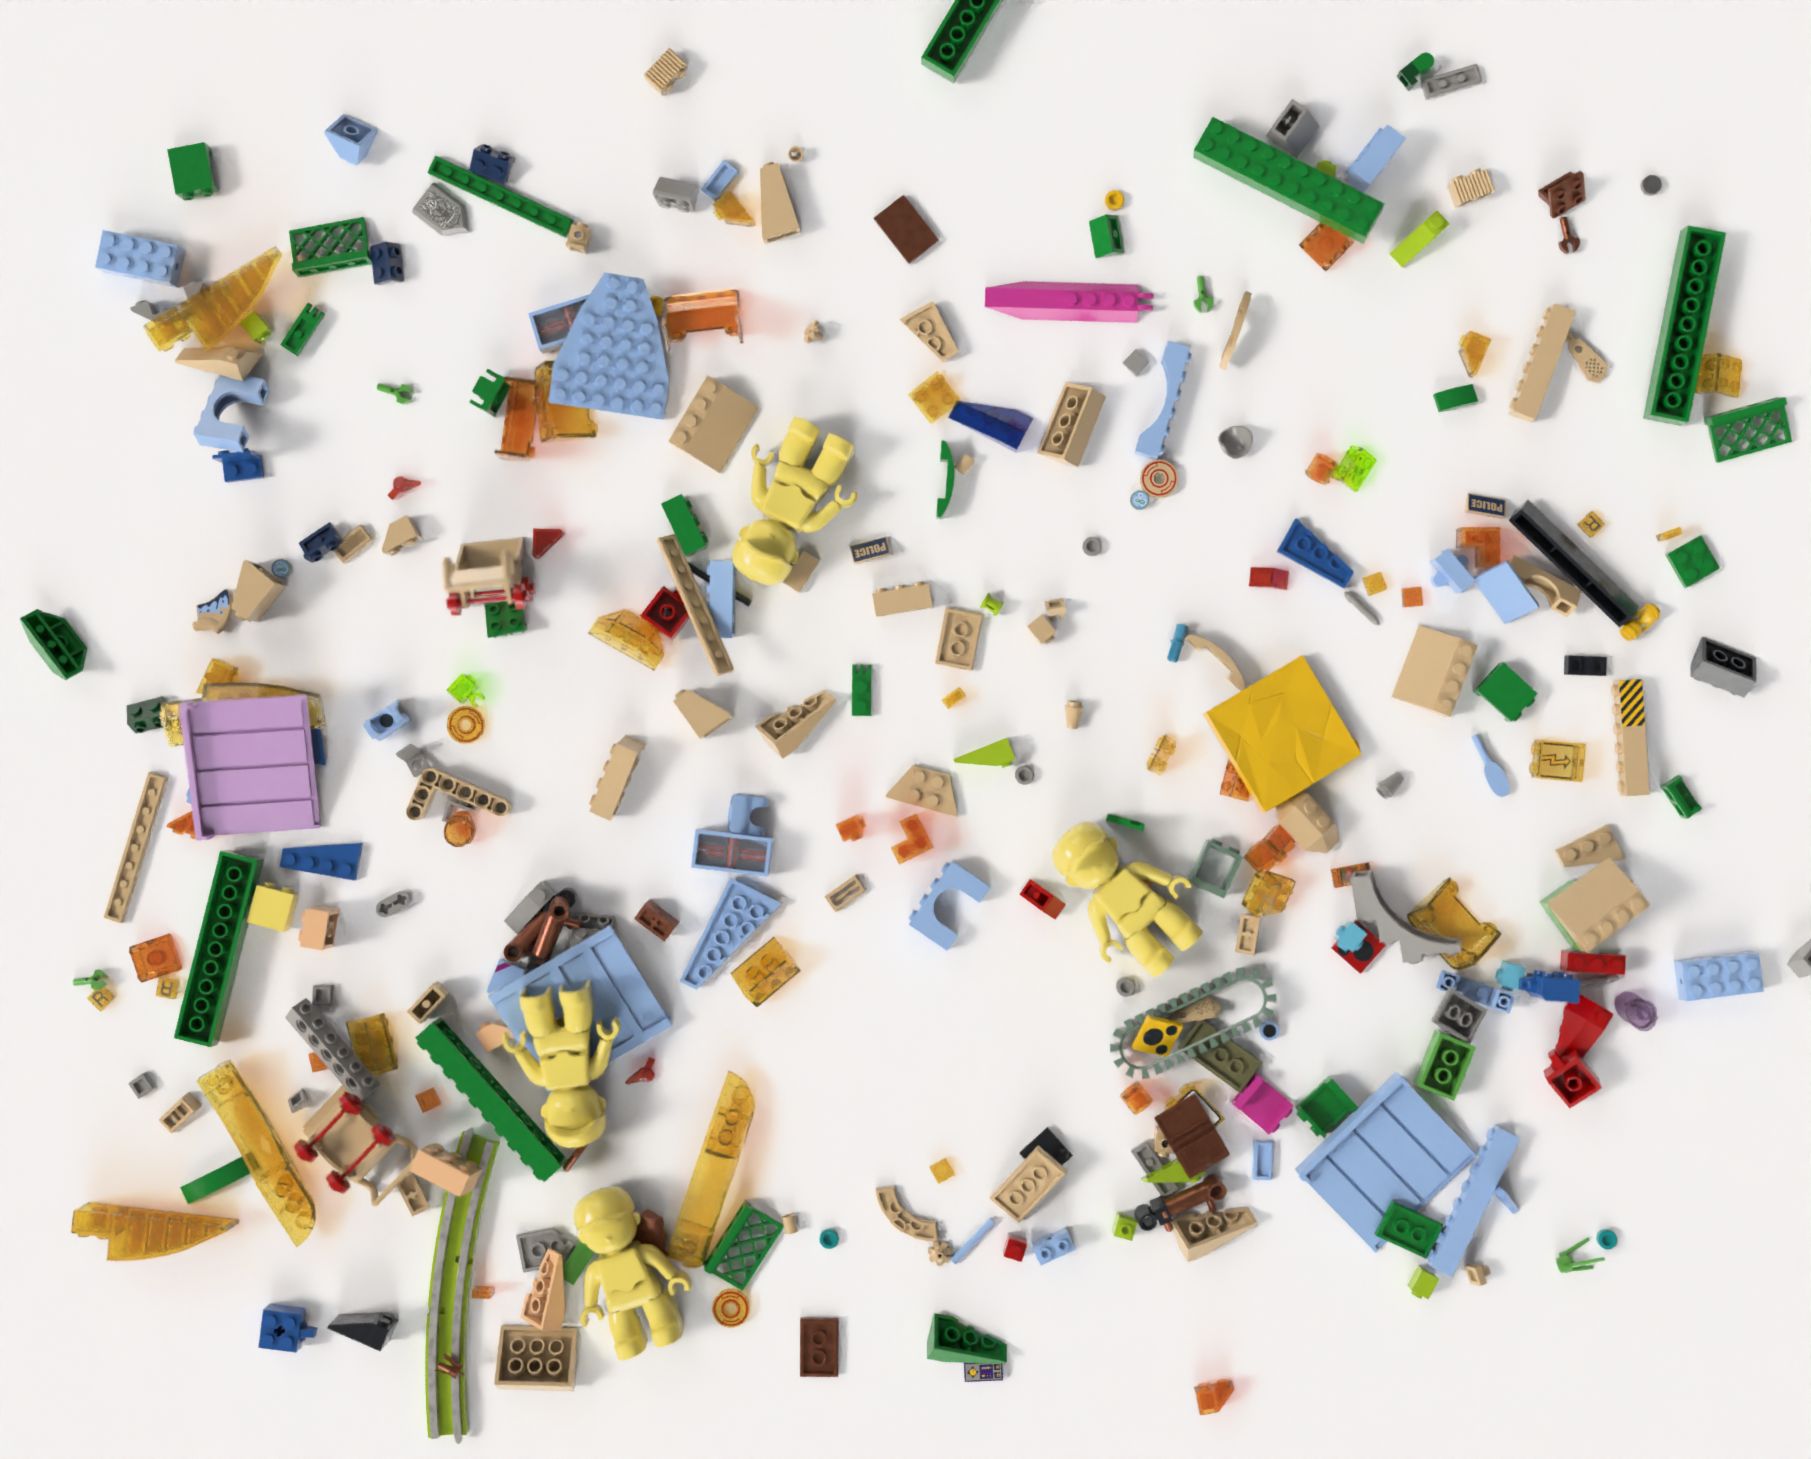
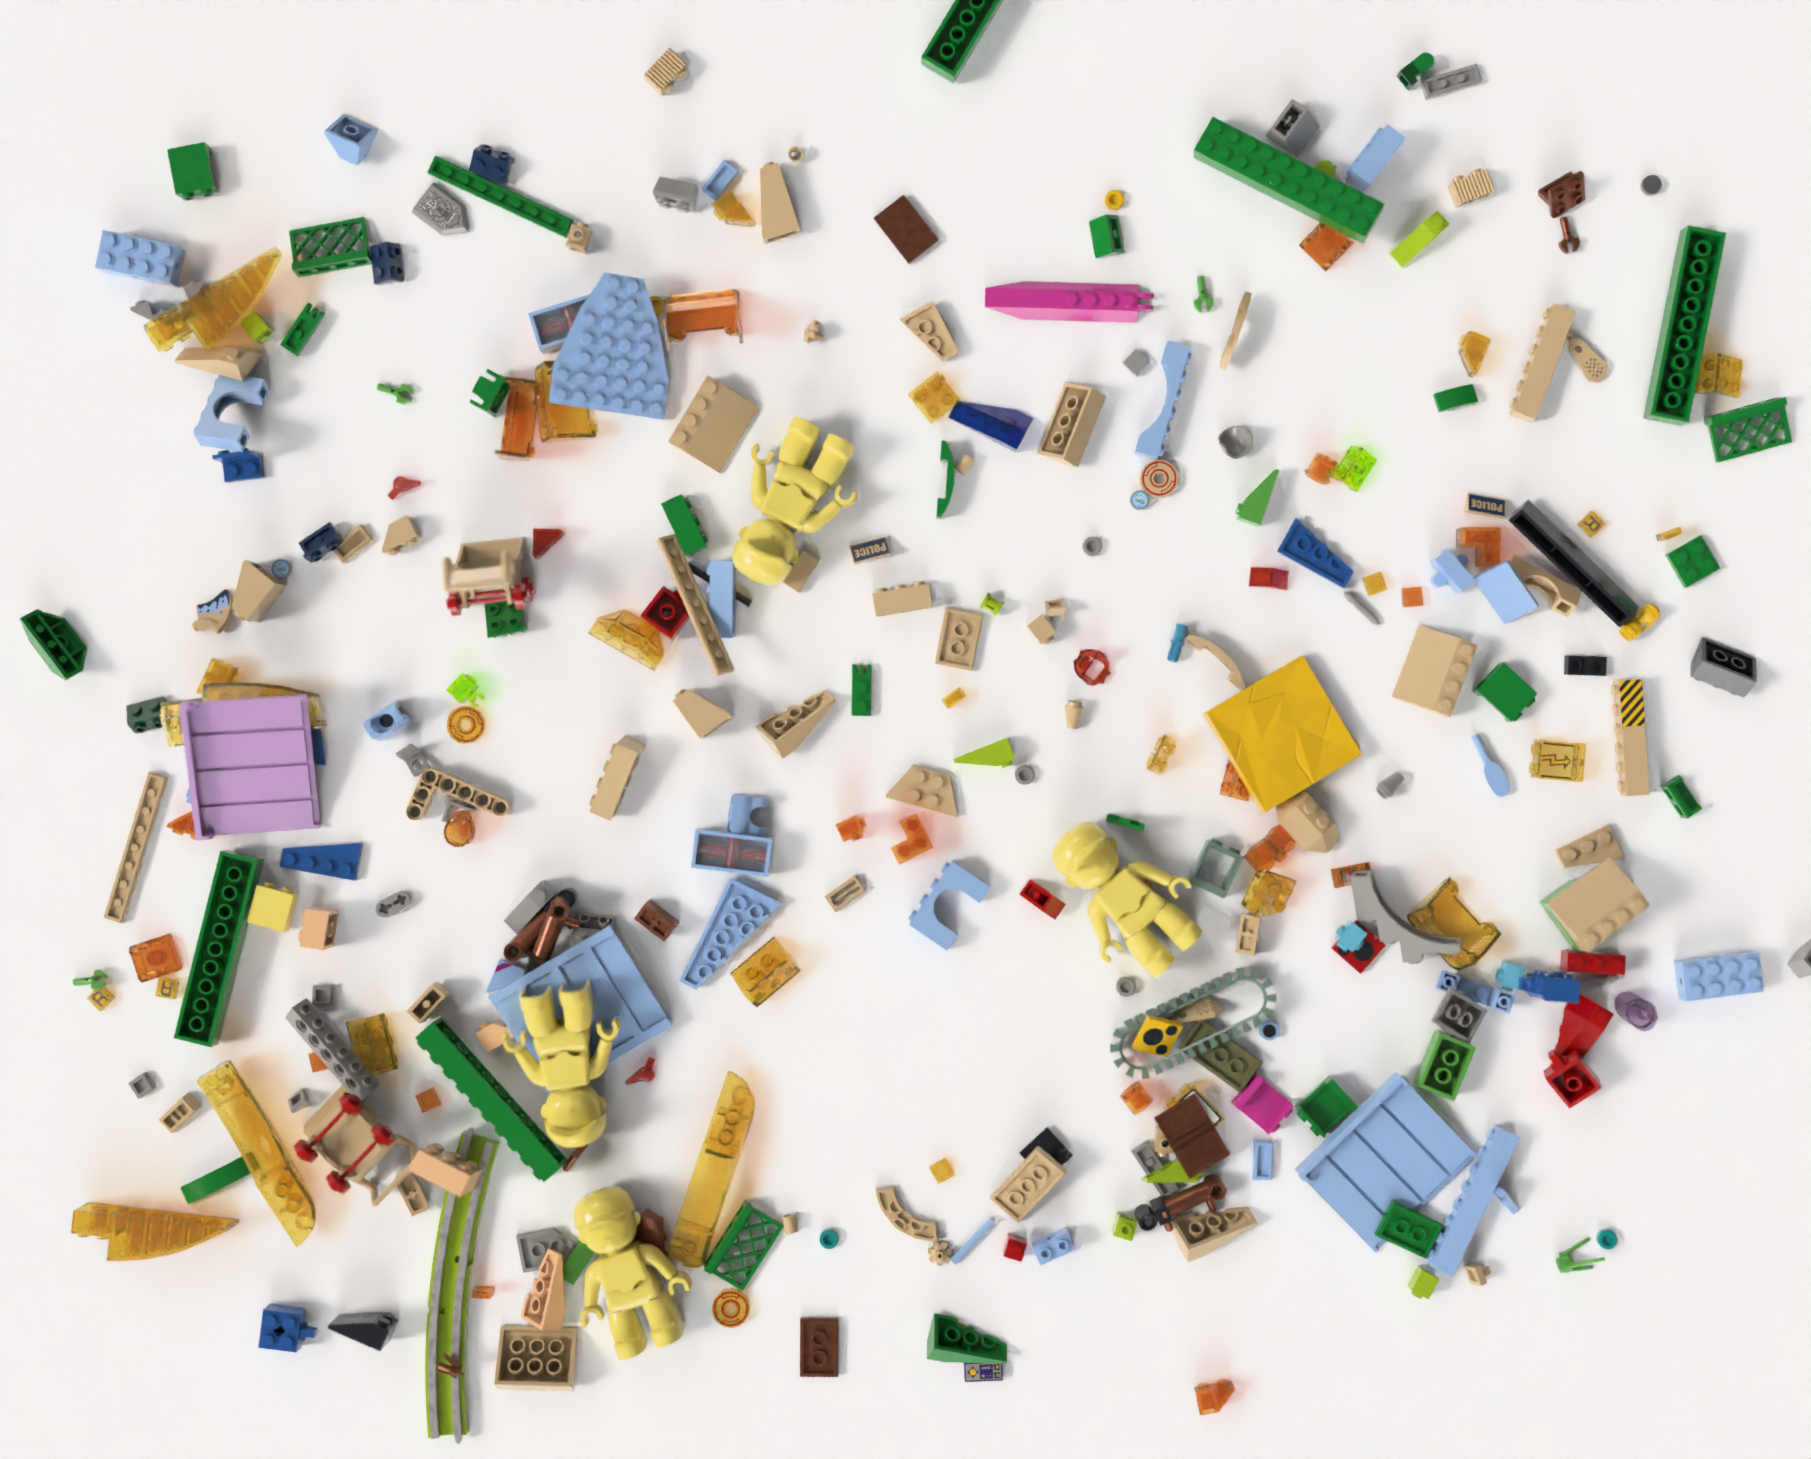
(1085, 660): none -> clear red helmet
(1255, 504): none -> bright green slope

